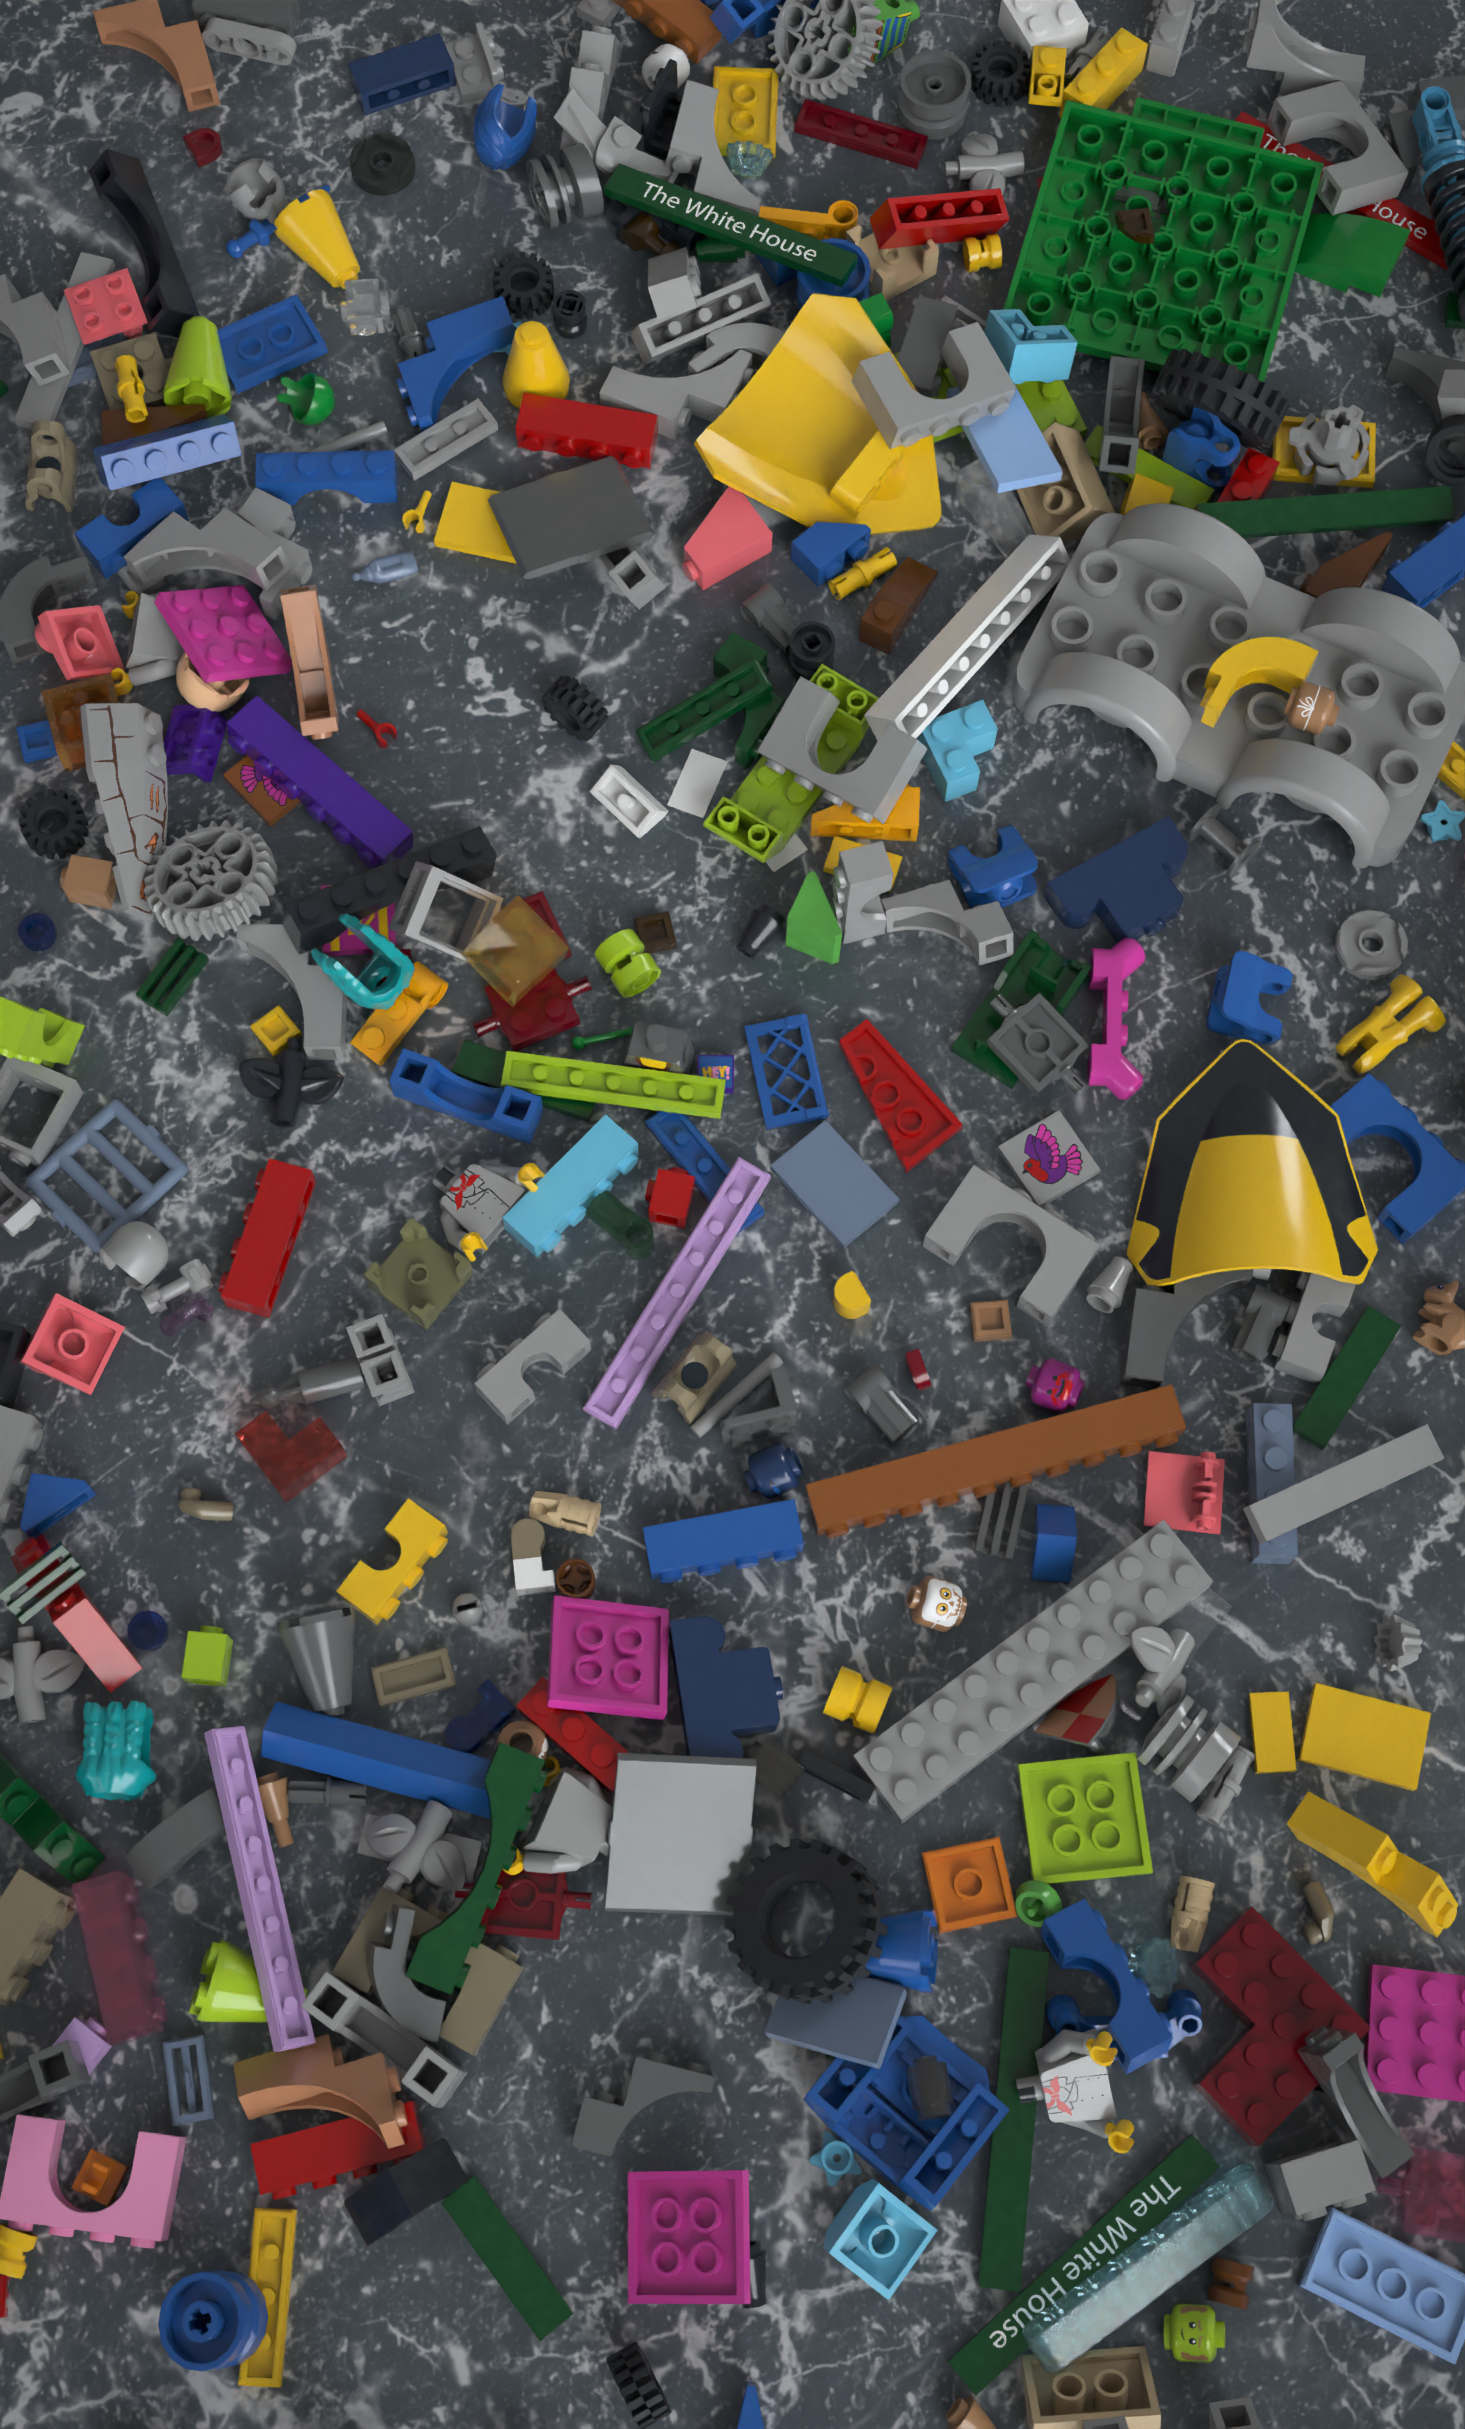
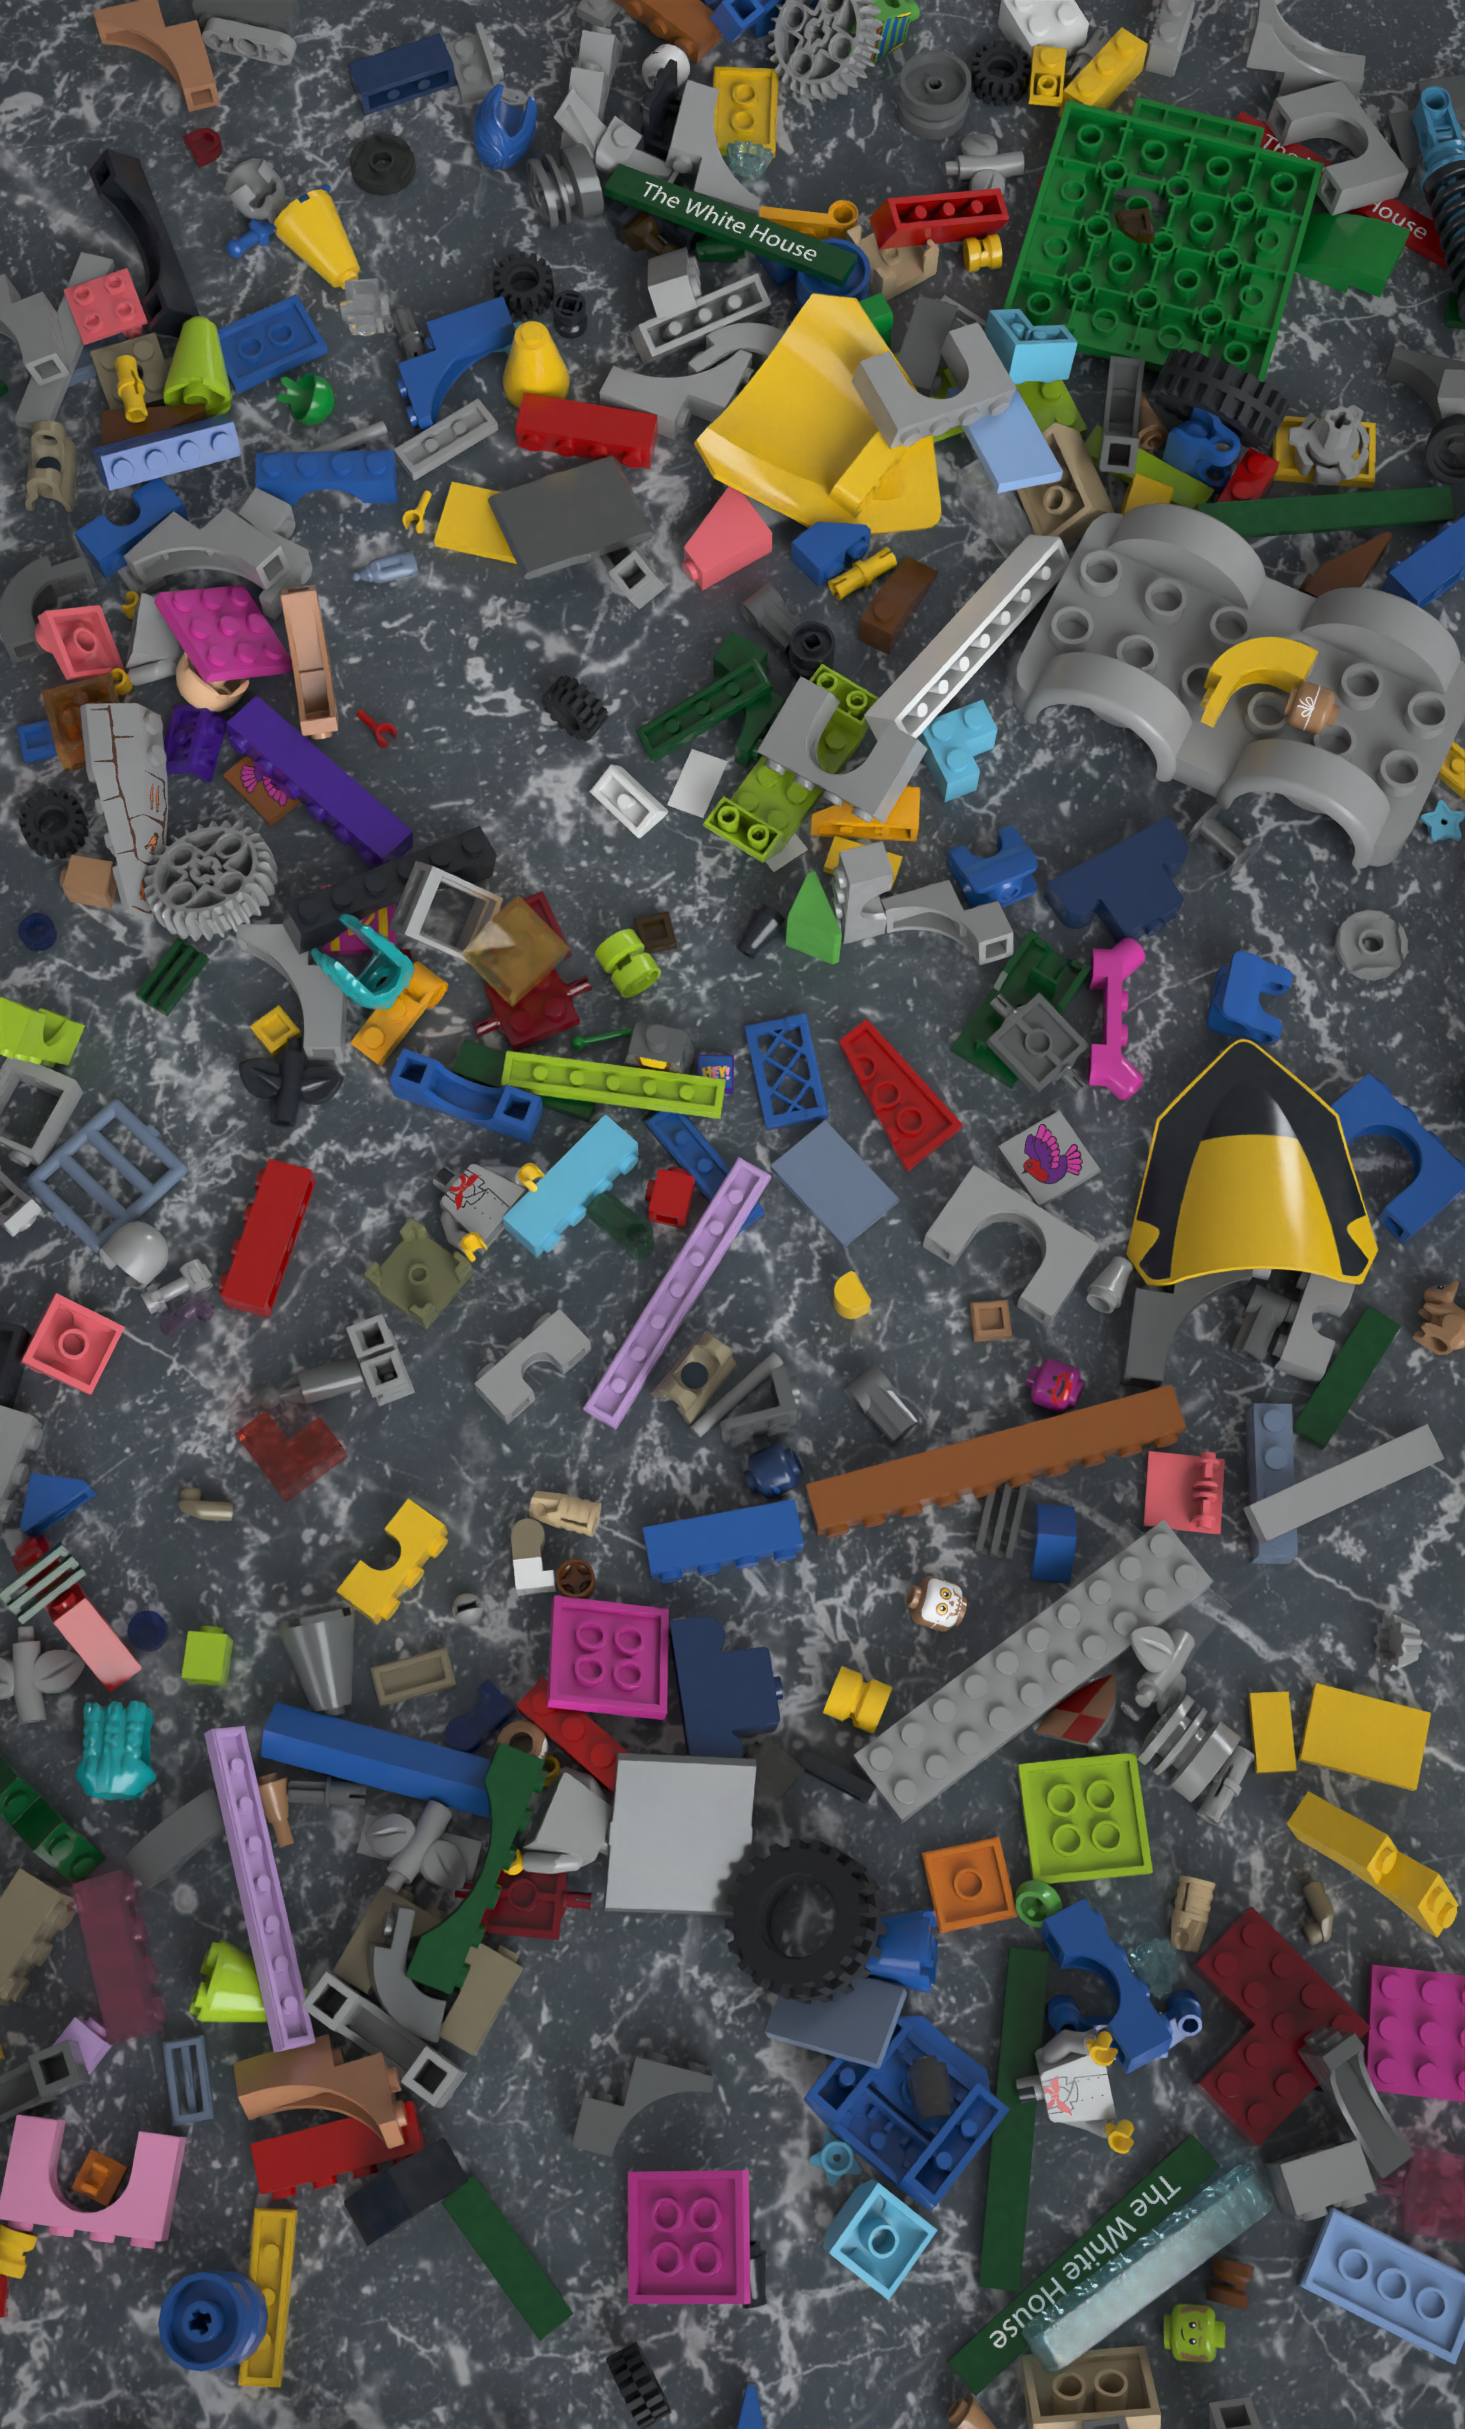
(861, 134): dark red tile -> none
(917, 1369): dark red tile -> none
(1382, 1032): yellow piece -> none

